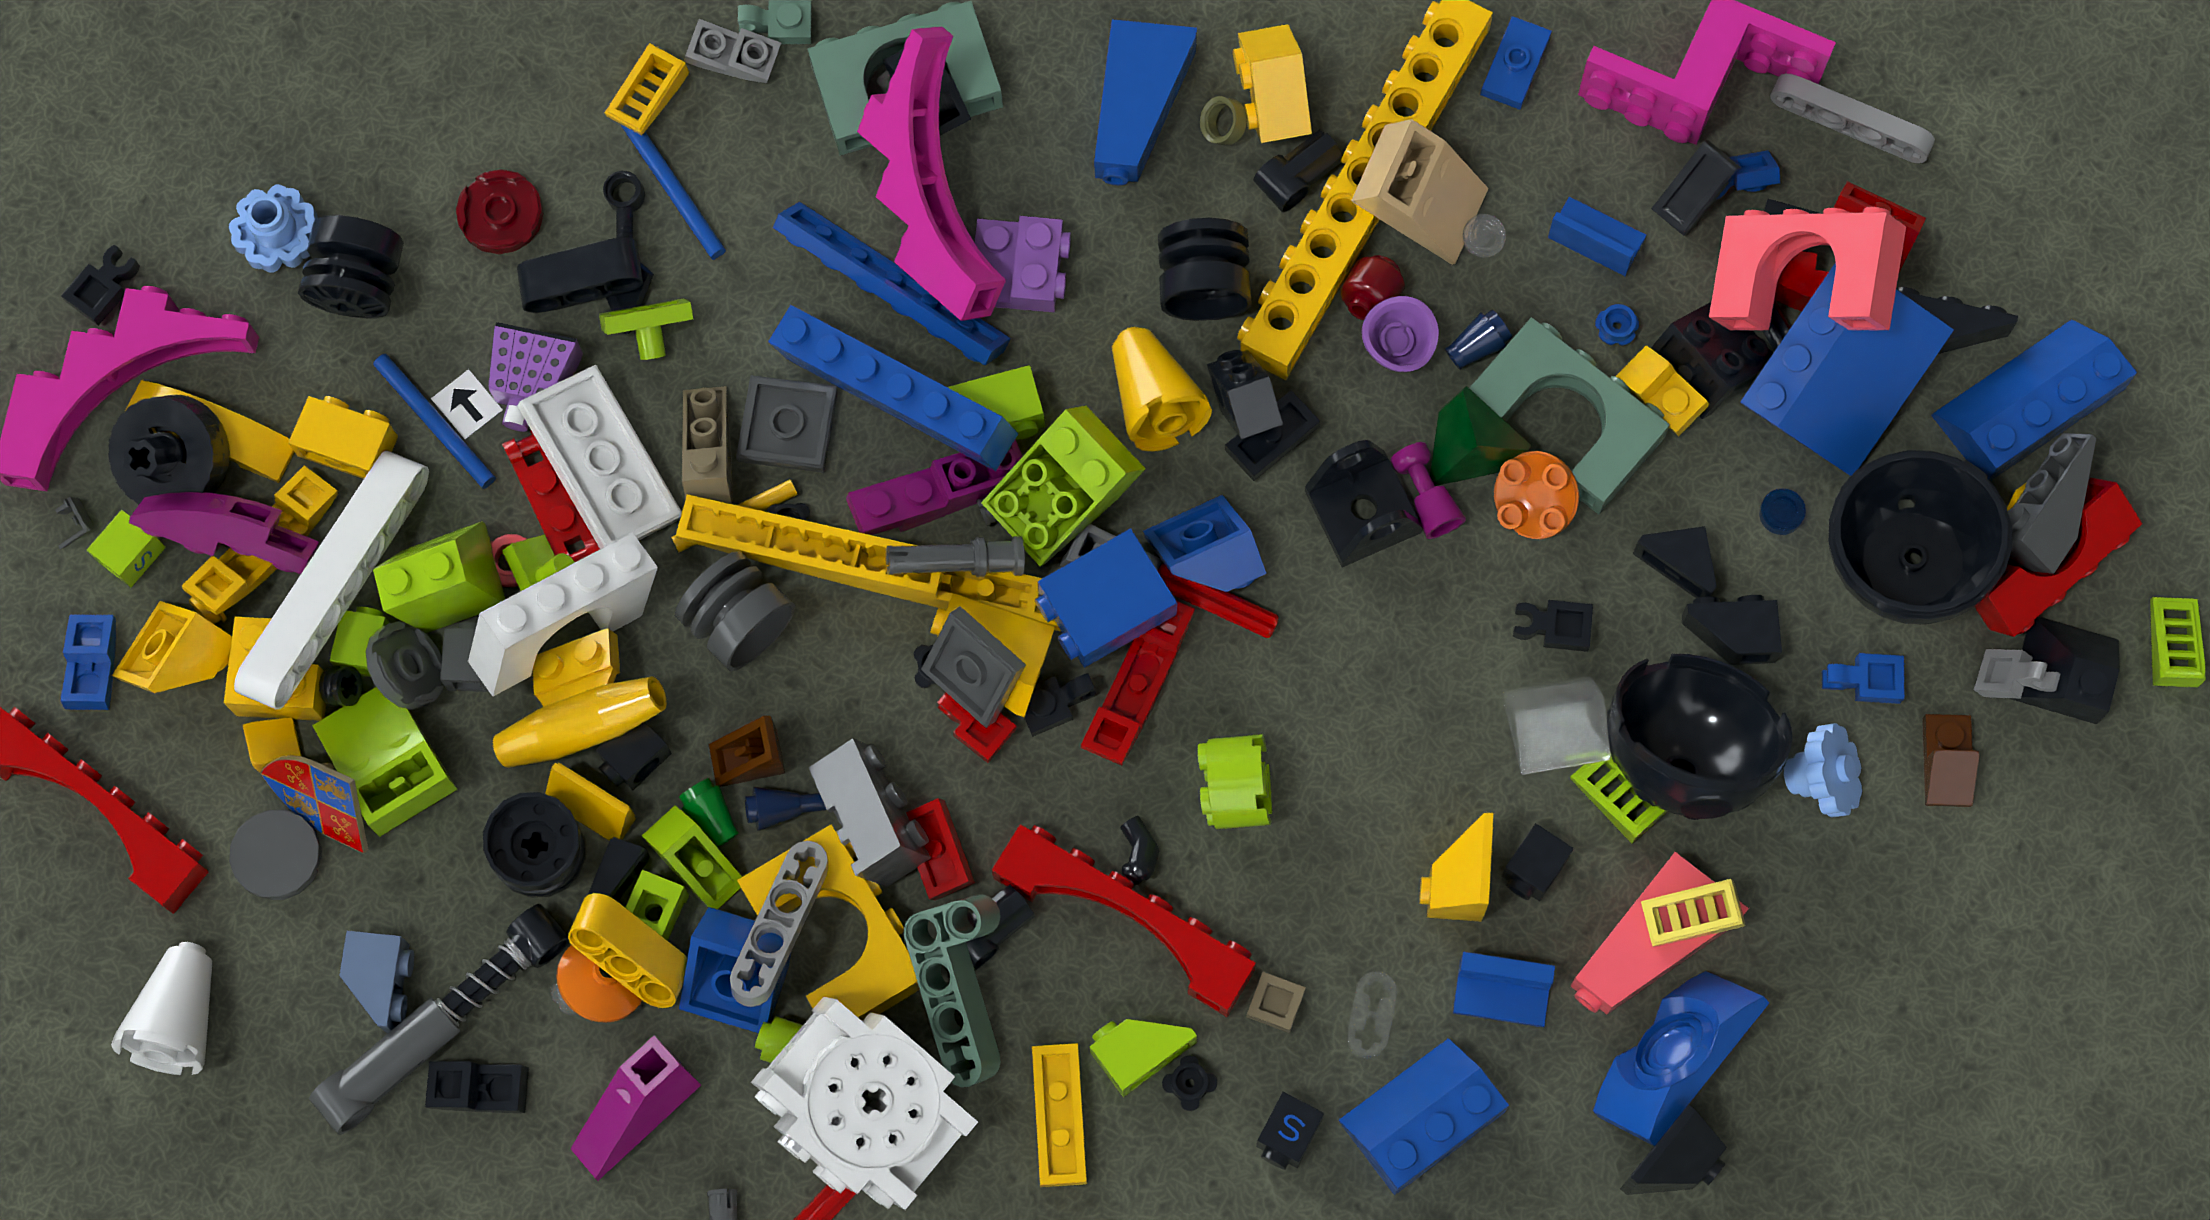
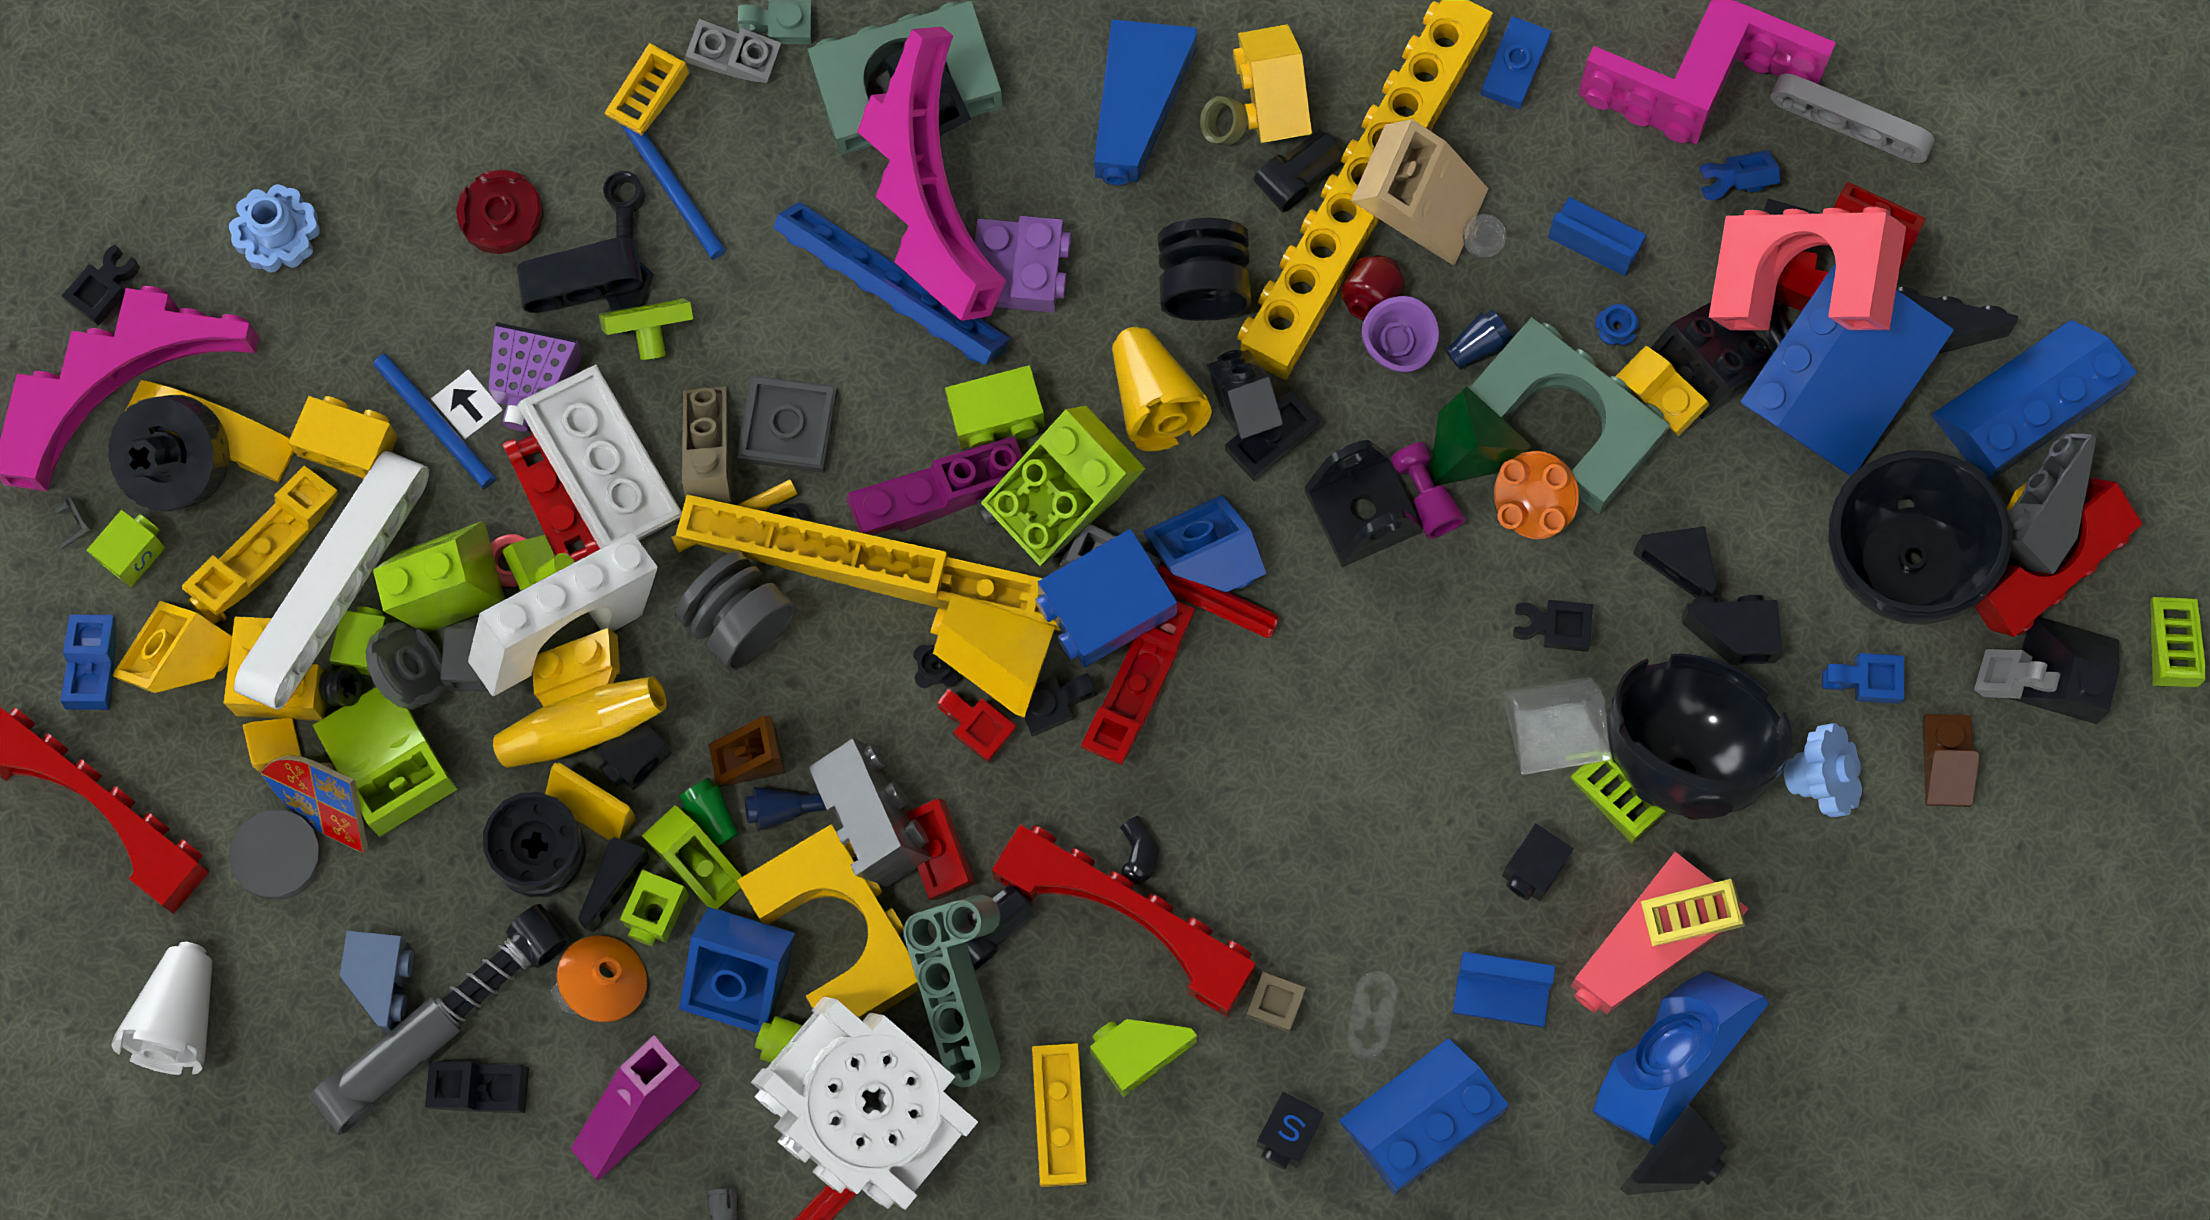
(210, 519): magenta slope -> none
(350, 266): black wheel -> none
(628, 950): yellow beam -> none
(783, 924): light grey beam -> none
(893, 387): blue brick -> none
(973, 667): dark grey tile -> none
(978, 557): dark grey pin -> none
(1189, 1069): black plate -> none
(1237, 782): lime brick -> none
(1461, 876): yellow slope -> none
(1696, 188): black tile -> none
(1782, 511): clear blue tile -> none

